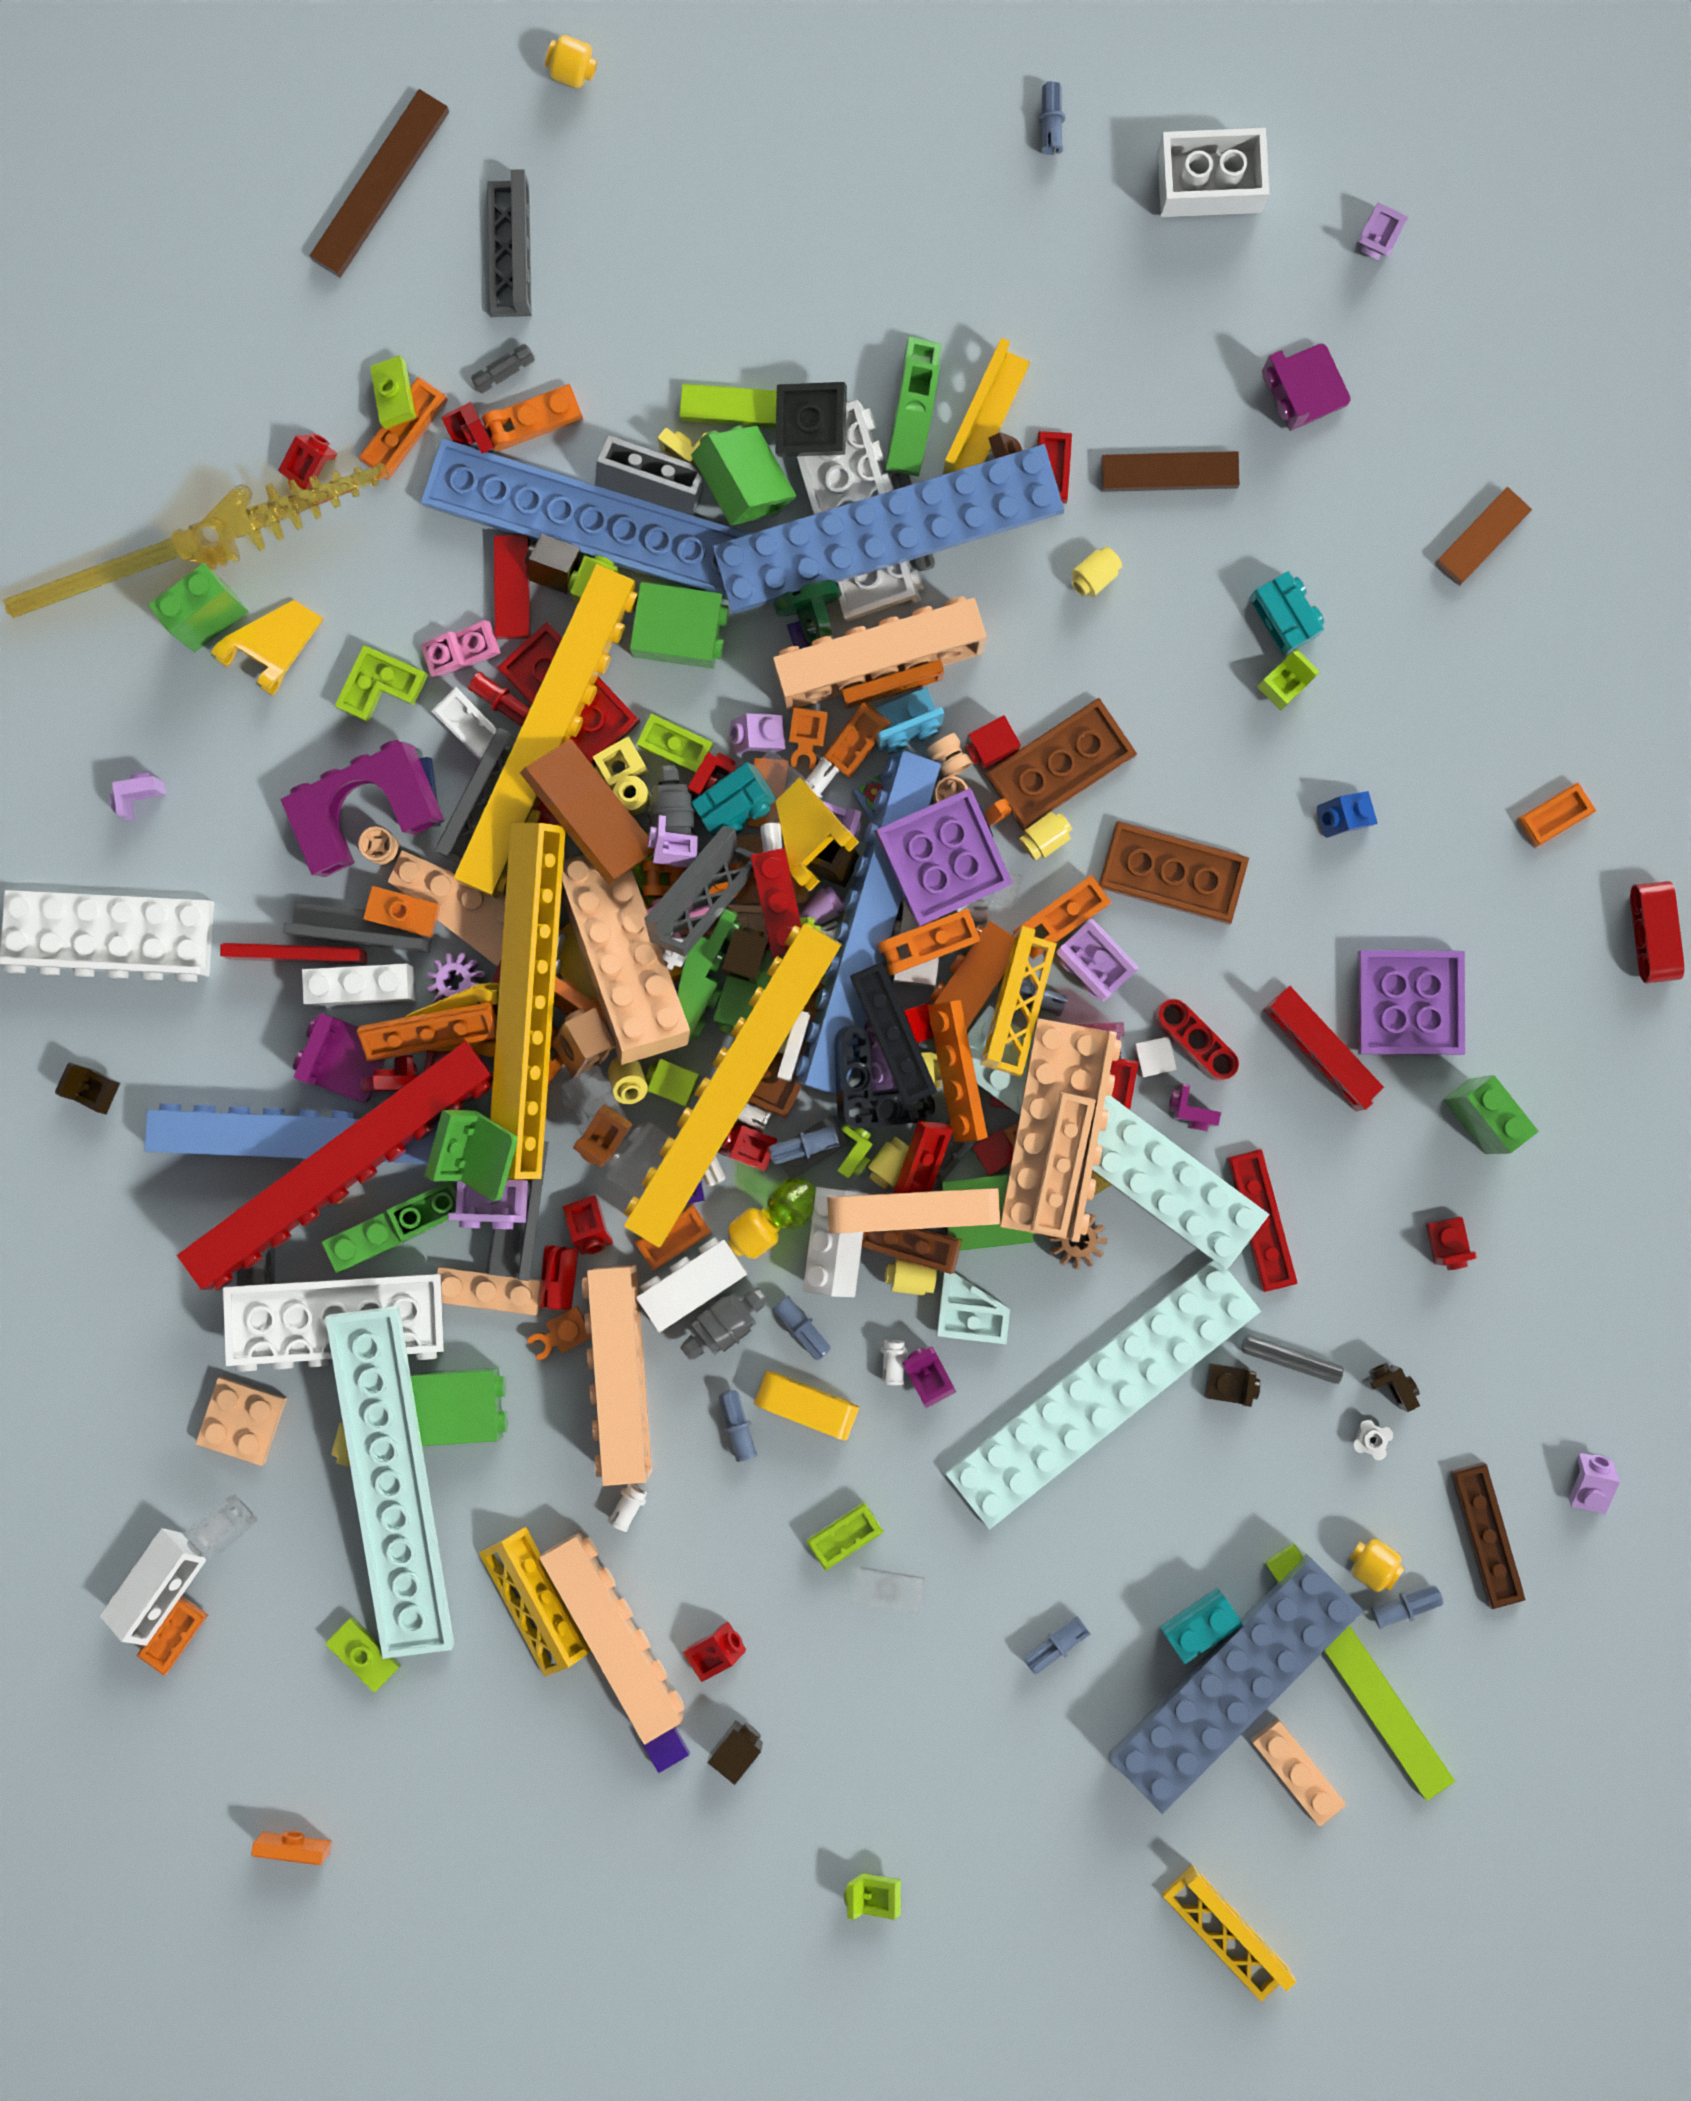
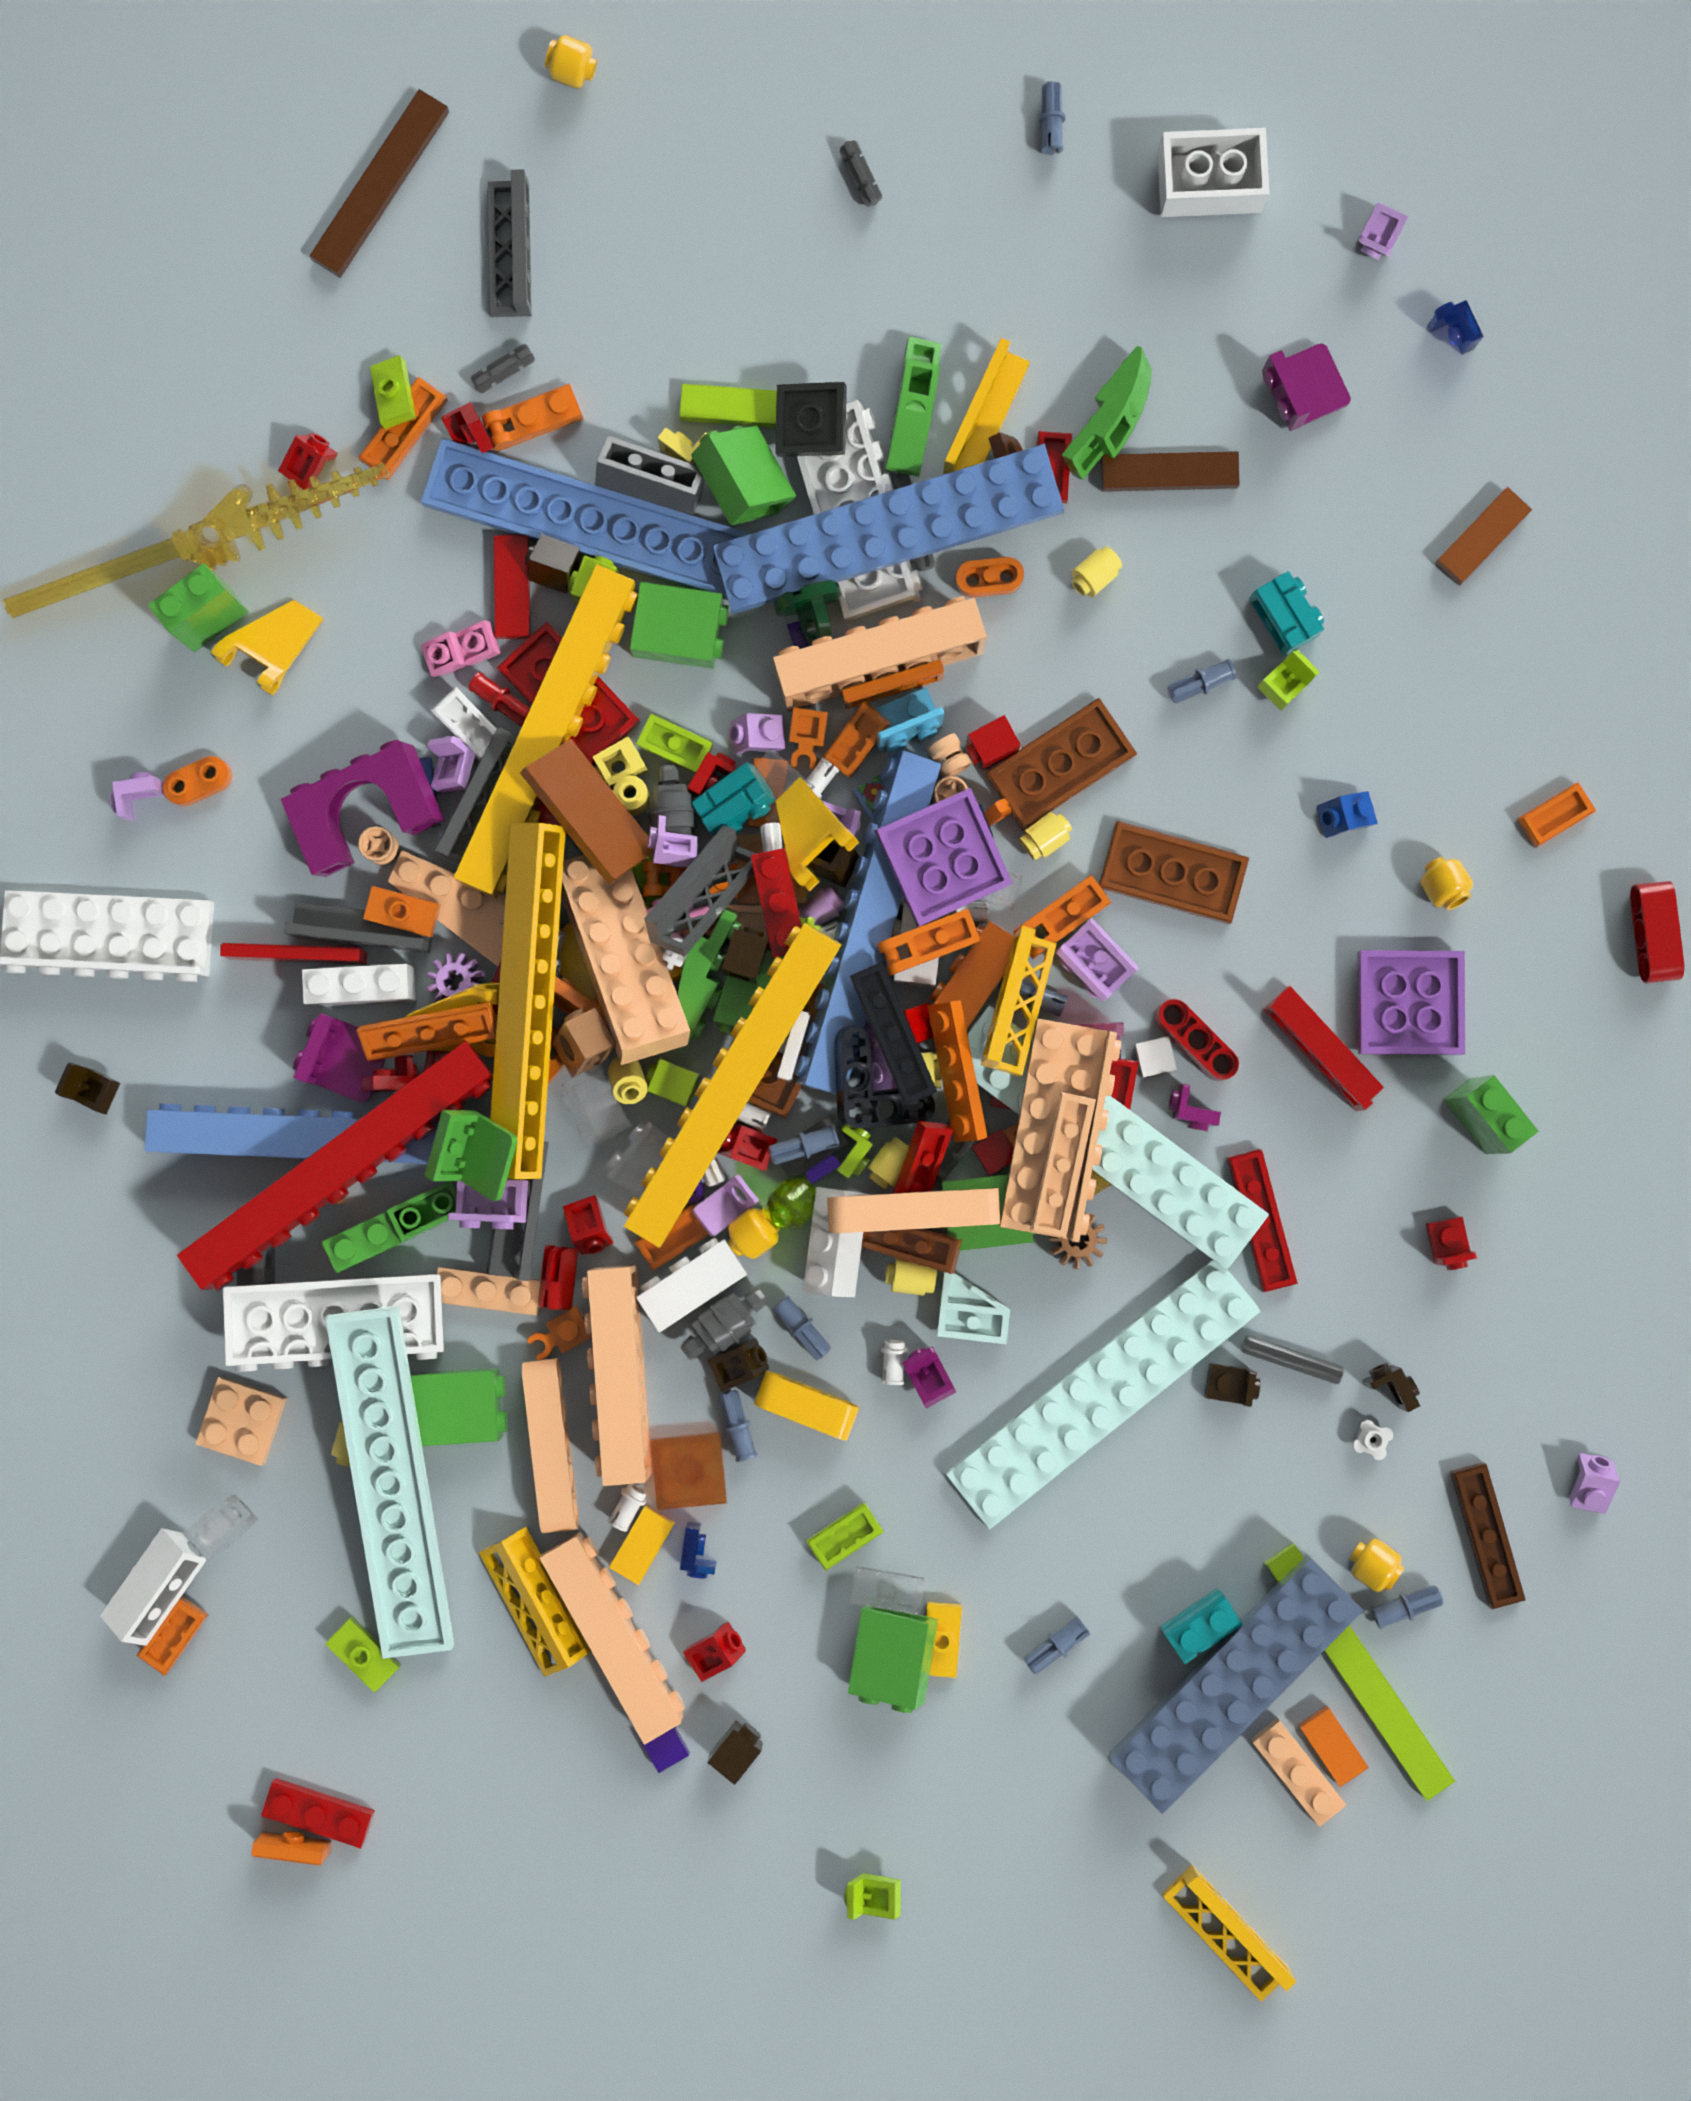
(195, 781): none -> orange plate
(317, 1813): none -> red plate
(378, 674): lime plate -> none
(453, 764): none -> lavender bracket
(550, 1445): none -> light nougat beam
(602, 1136): dark orange bracket -> none
(642, 1545): none -> yellow tile
(689, 1470): none -> clear orange plate
(694, 1545): none -> clear blue bracket
(724, 1206): none -> lavender bracket
(739, 1364): none -> dark brown bracket
(822, 1168): none -> dark purple tile
(860, 173): none -> dark grey axle
(892, 1658): none -> bright green brick
(947, 1638): none -> yellow plate
(988, 575): none -> orange plate
(1119, 410): none -> bright green slope
(1202, 681): none -> sand blue axle
(1333, 1746): none -> orange tile
(1446, 883): none -> yellow head
(1462, 325): none -> clear blue bracket

